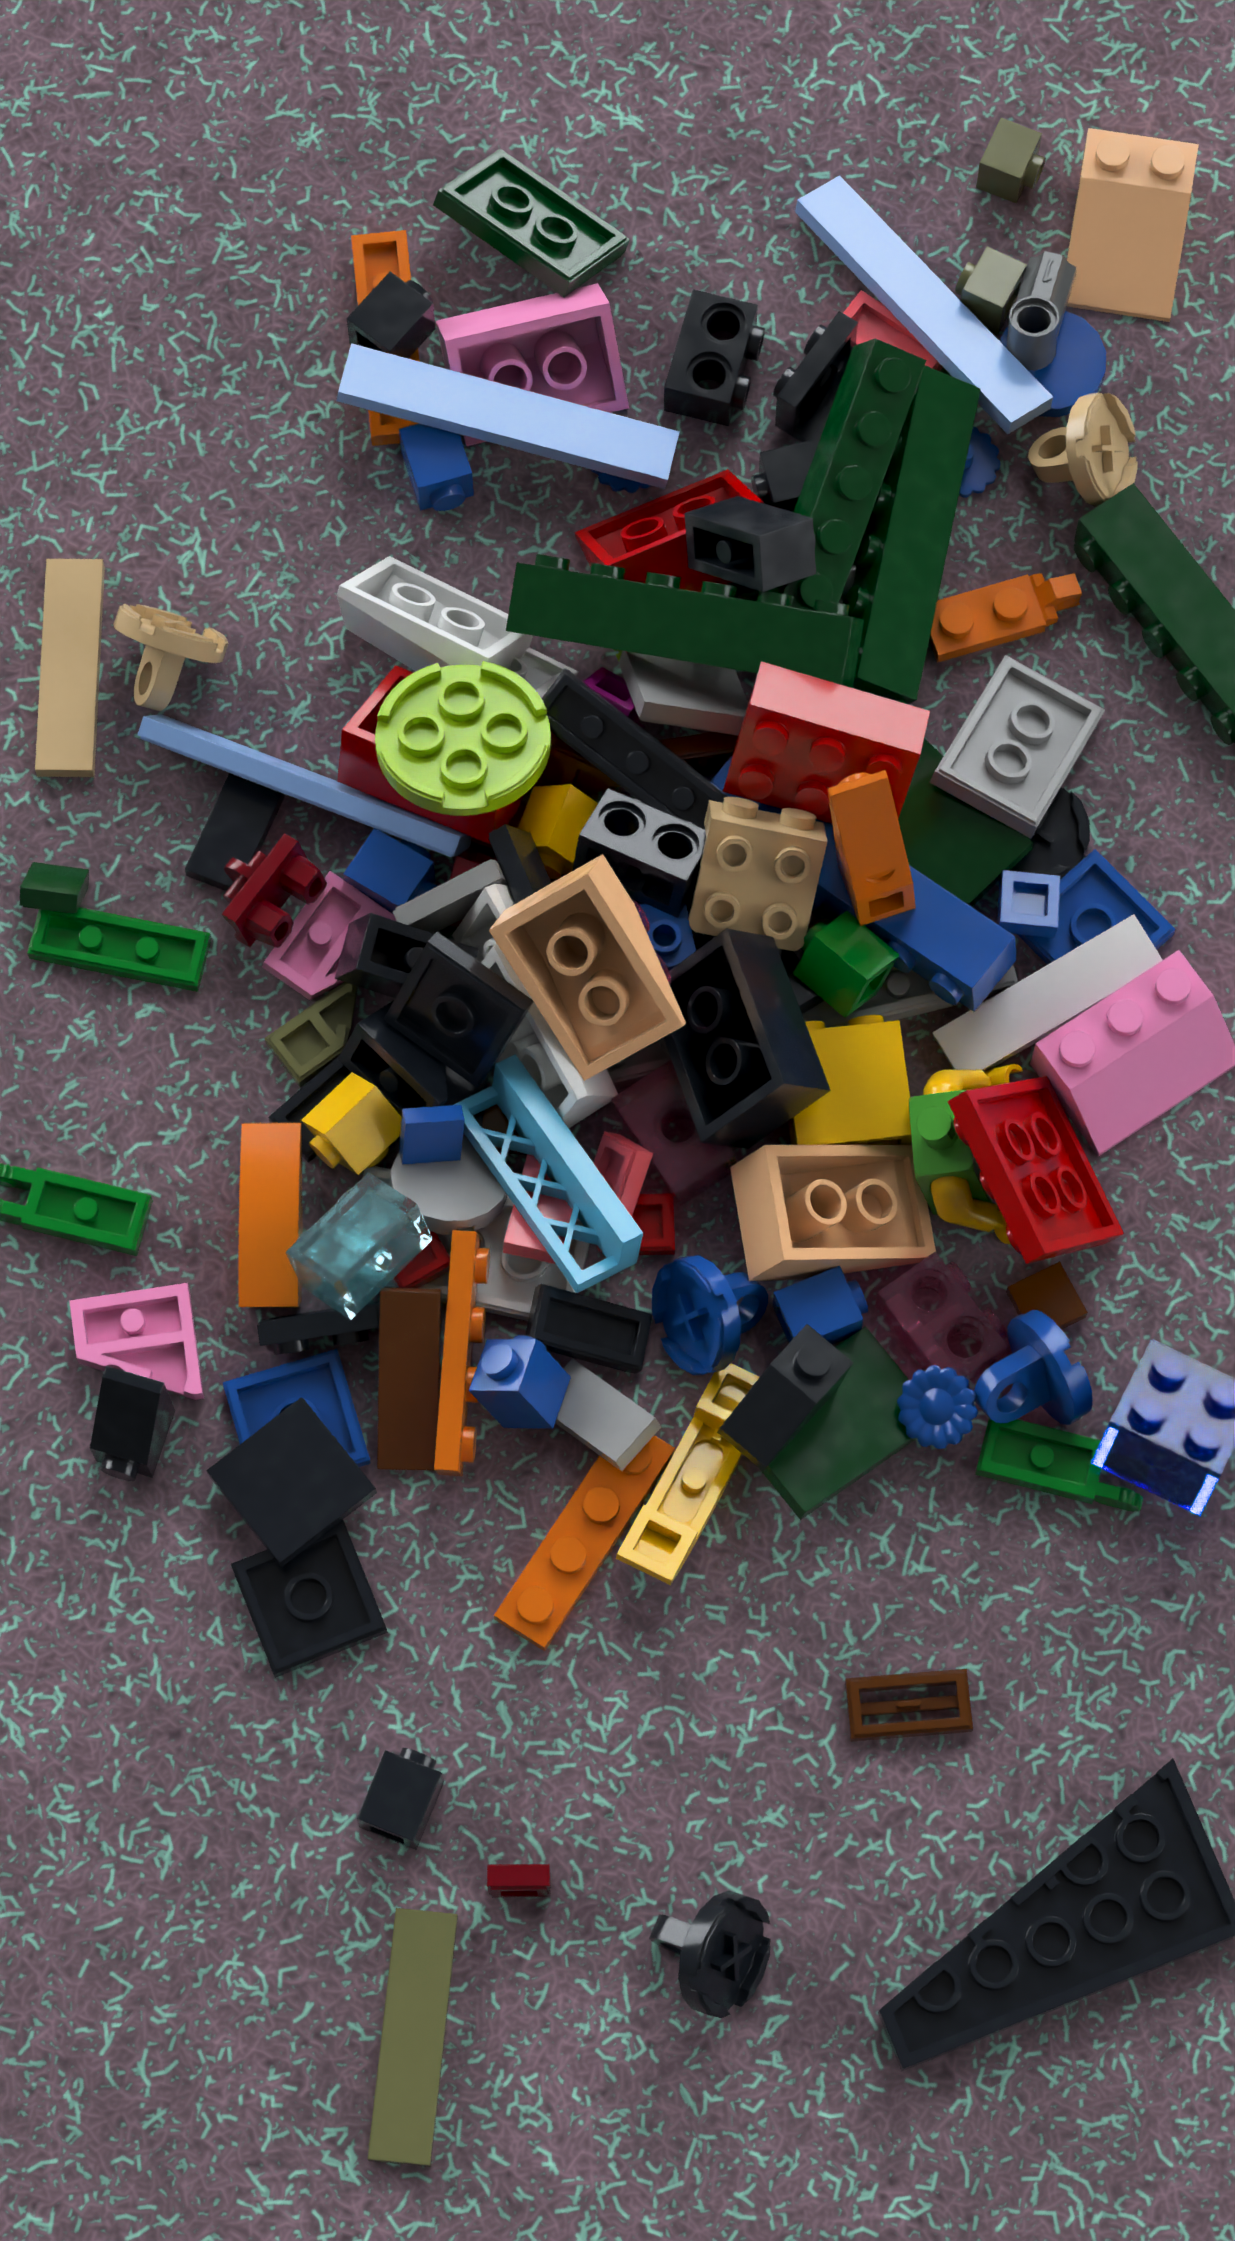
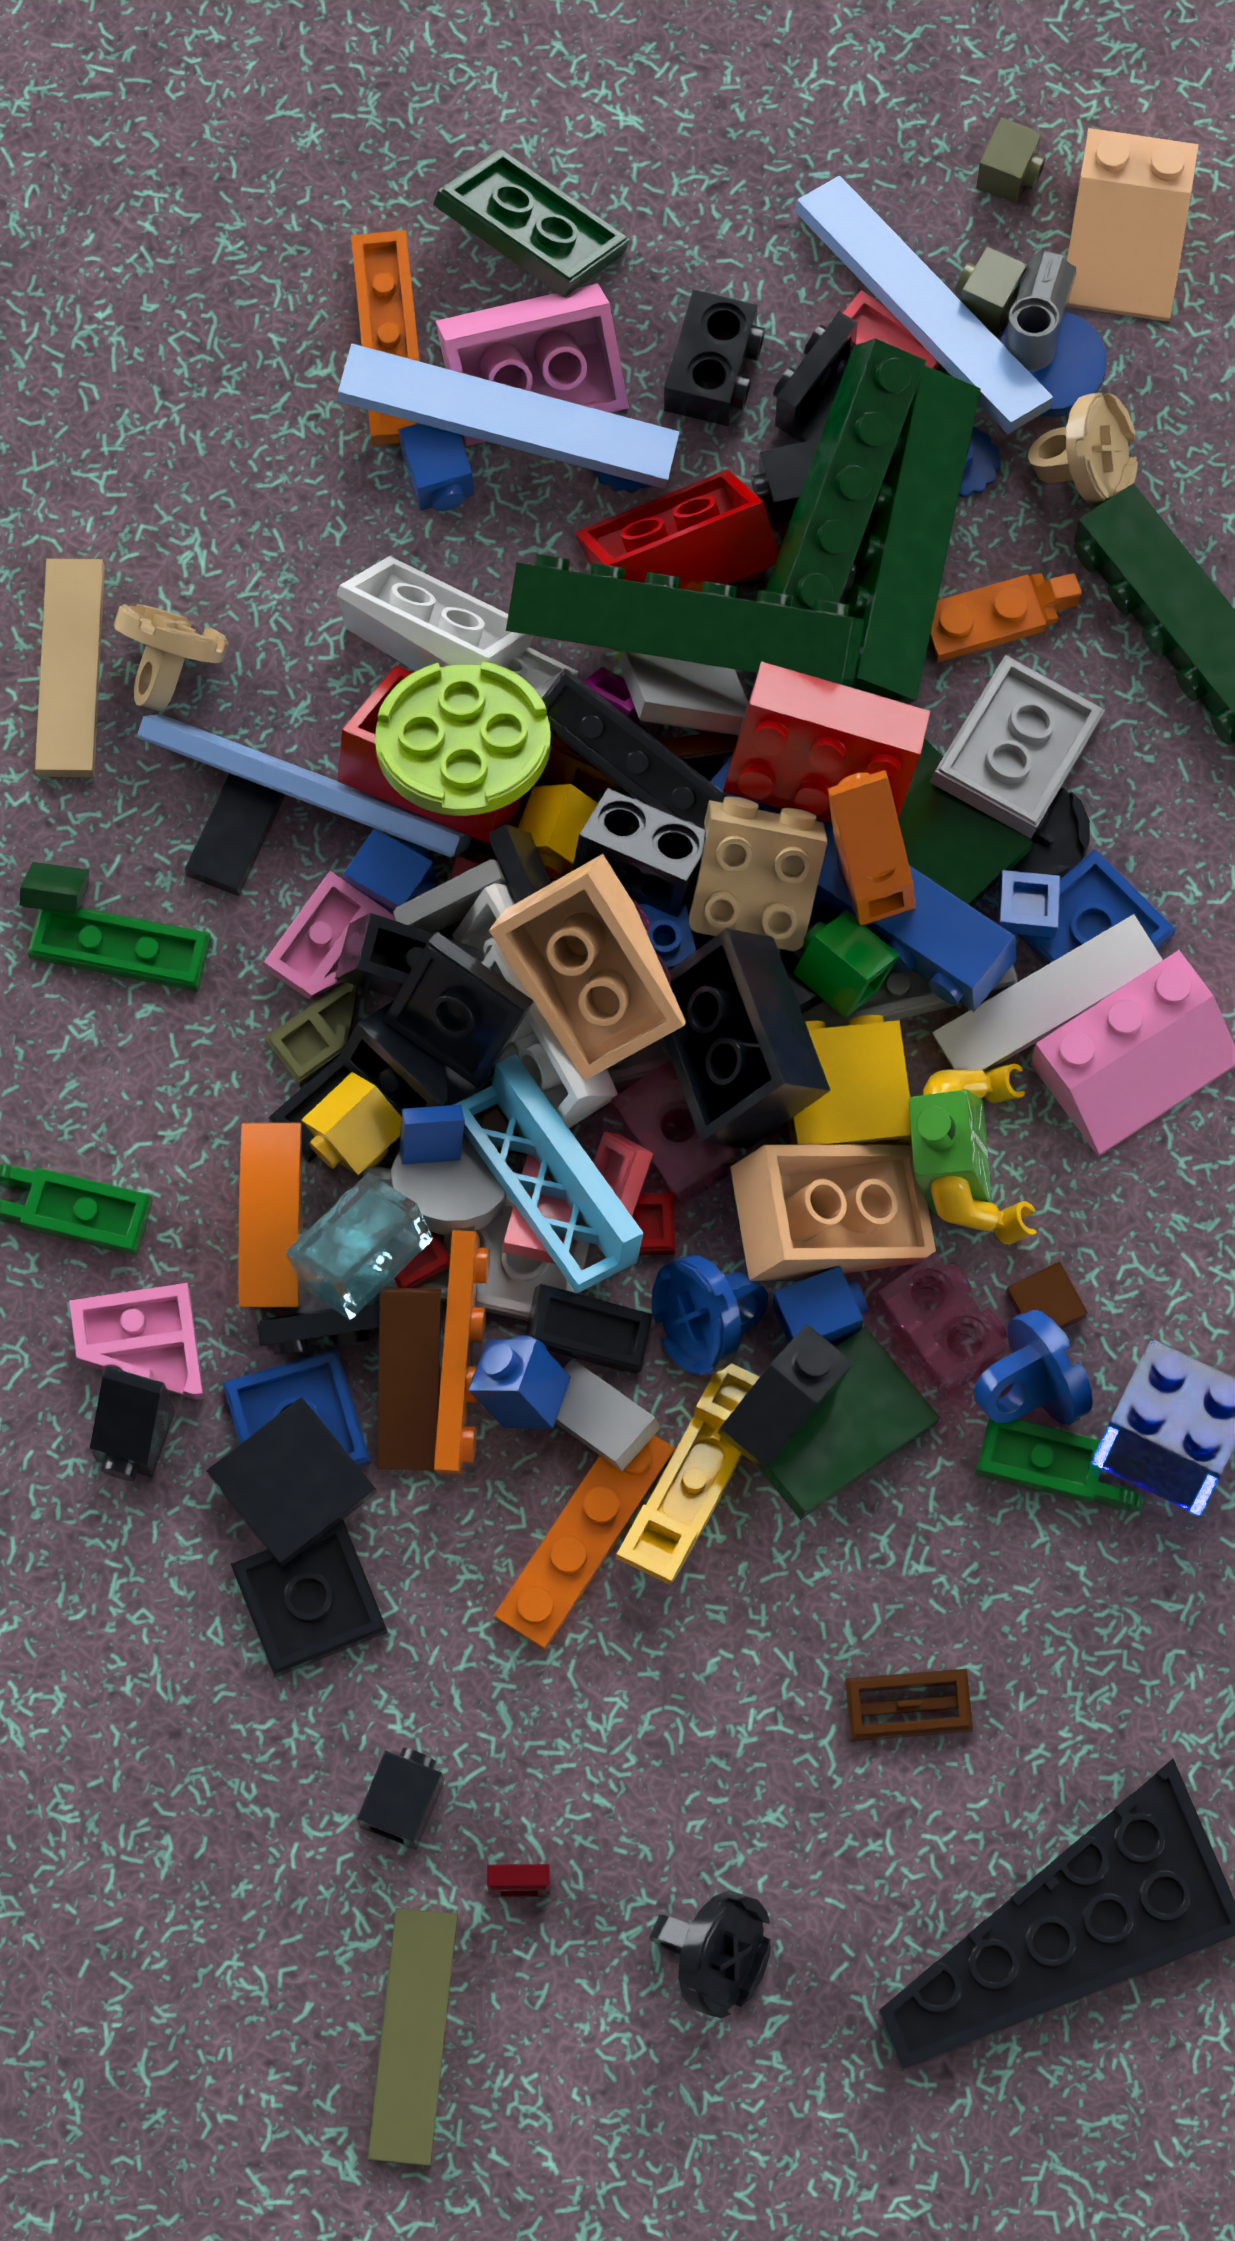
(264, 887): dark red hips -> none
(393, 317): black brick -> none
(750, 543): black brick -> none
(937, 1407): blue piece -> none
(1034, 1168): red plate -> none

